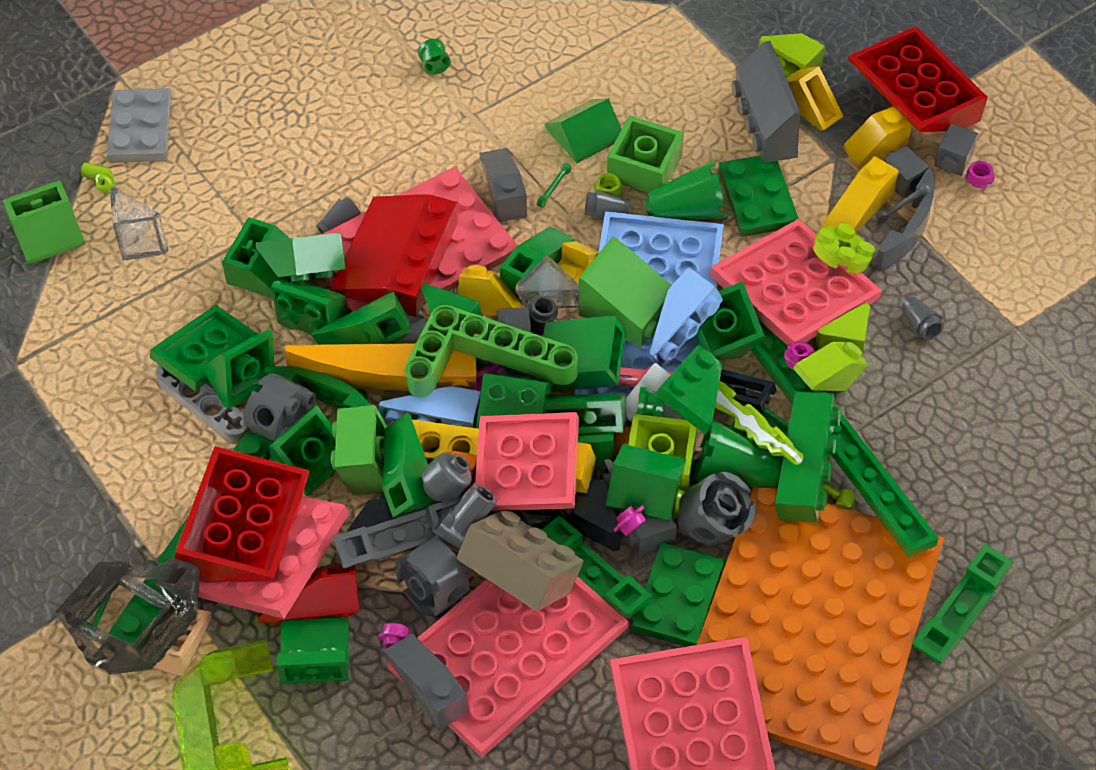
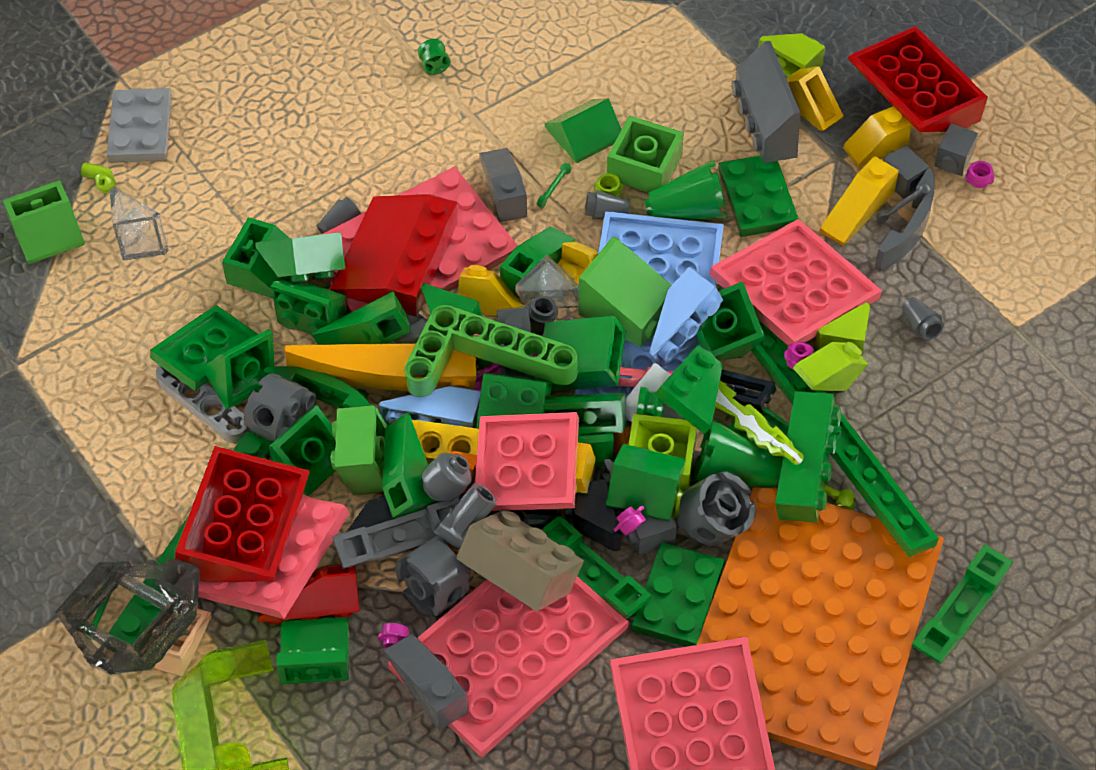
(843, 247): lime plate -> none

